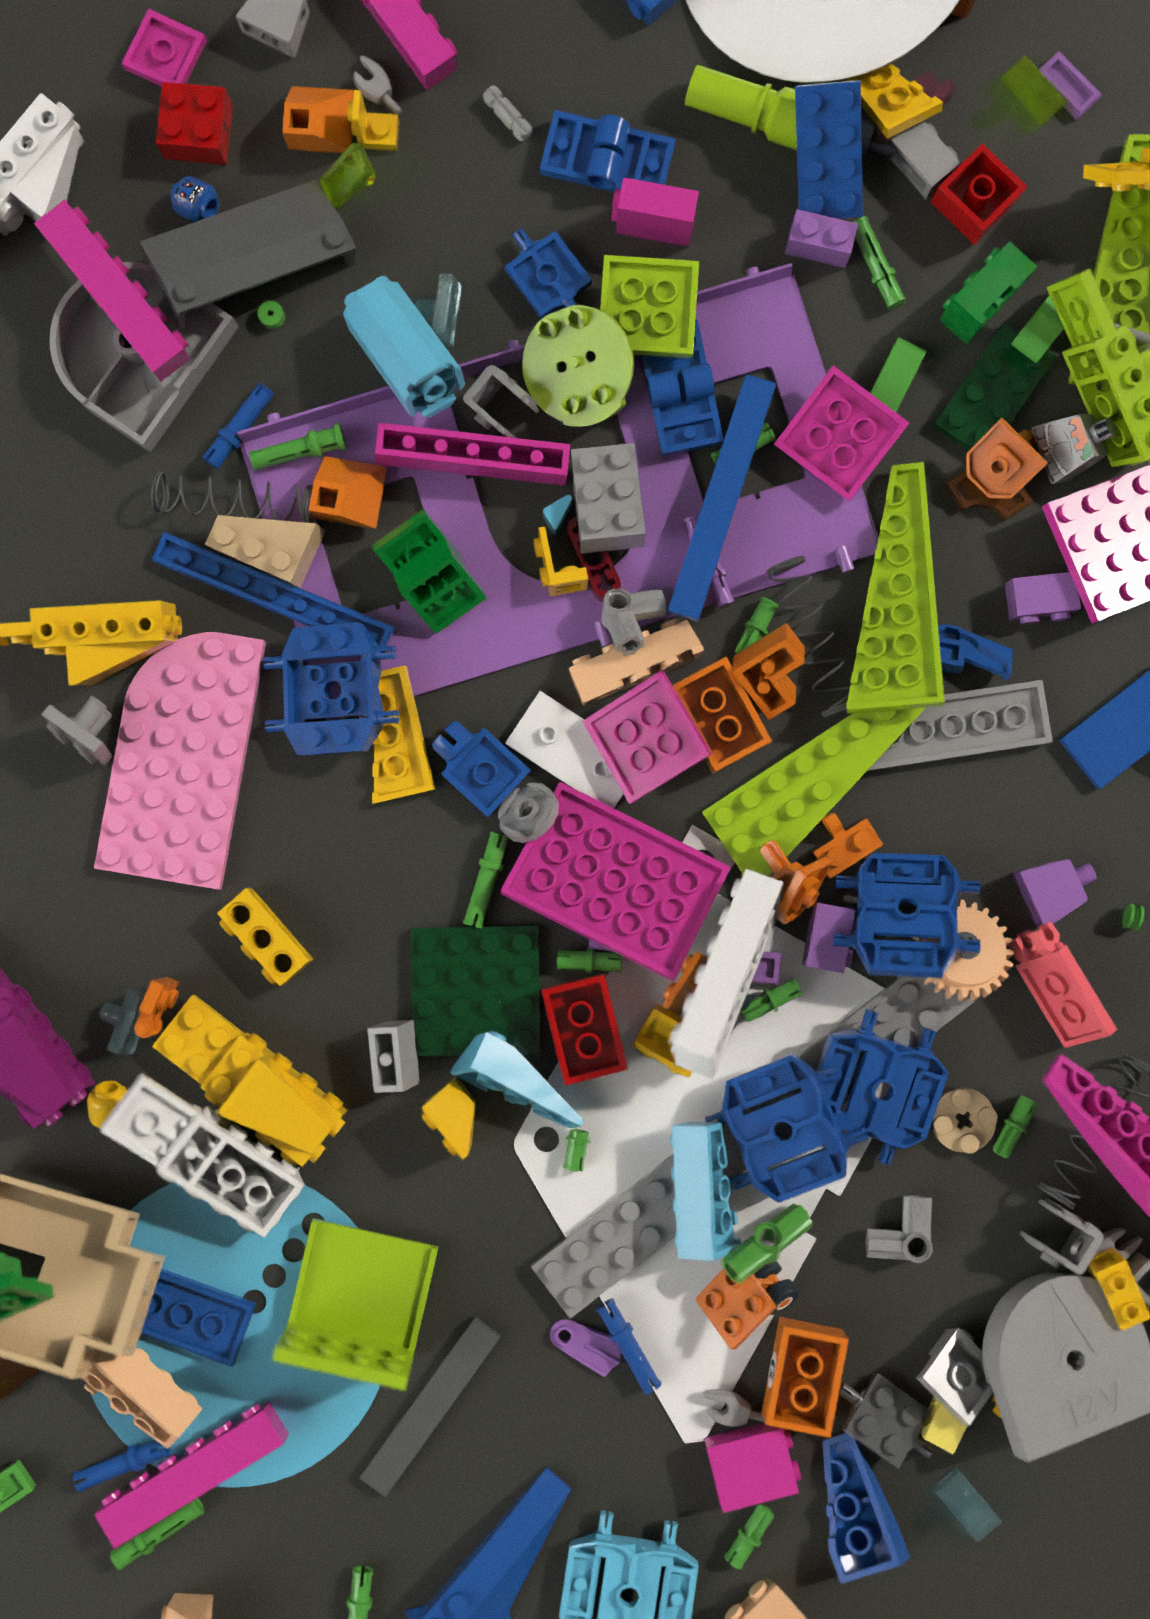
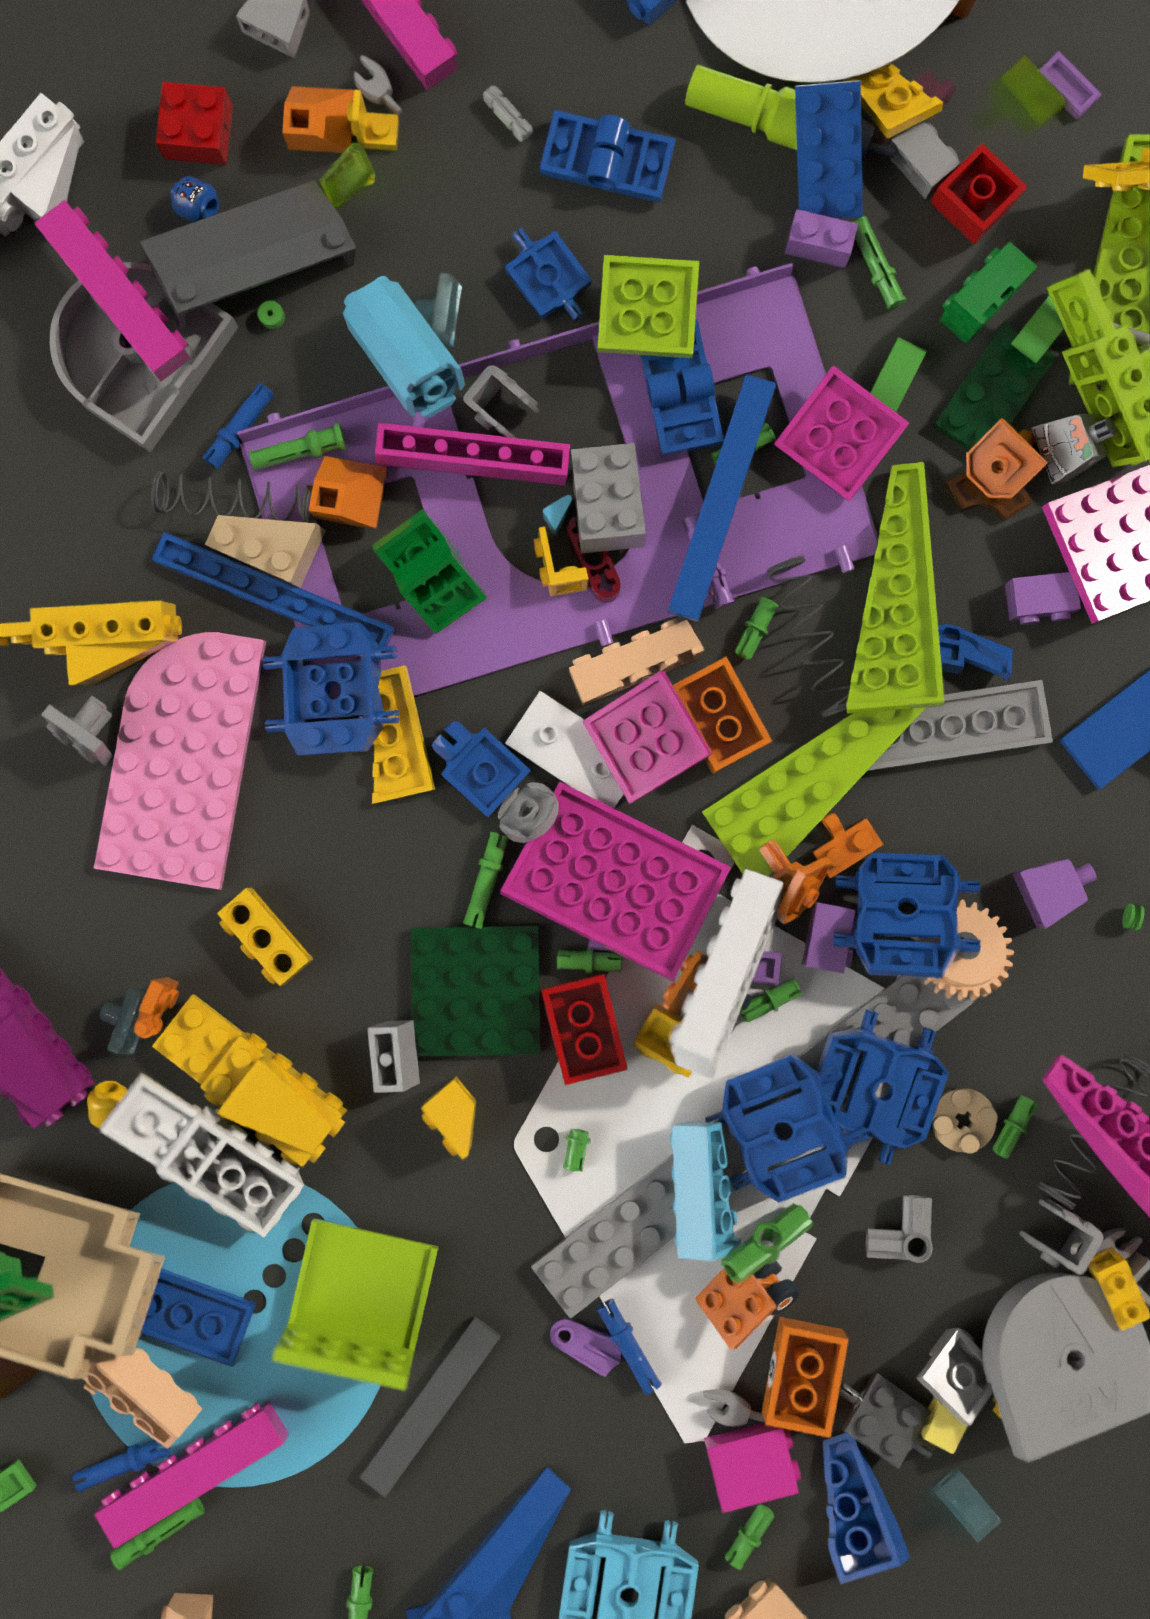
(164, 50): dark pink plate -> none
(500, 1067): medium azure wedge -> none
(587, 389): lime piece -> none
(624, 609): light grey piece -> none
(654, 211): dark pink brick -> none
(764, 670): orange brick -> none
(1060, 987): coral tile -> none

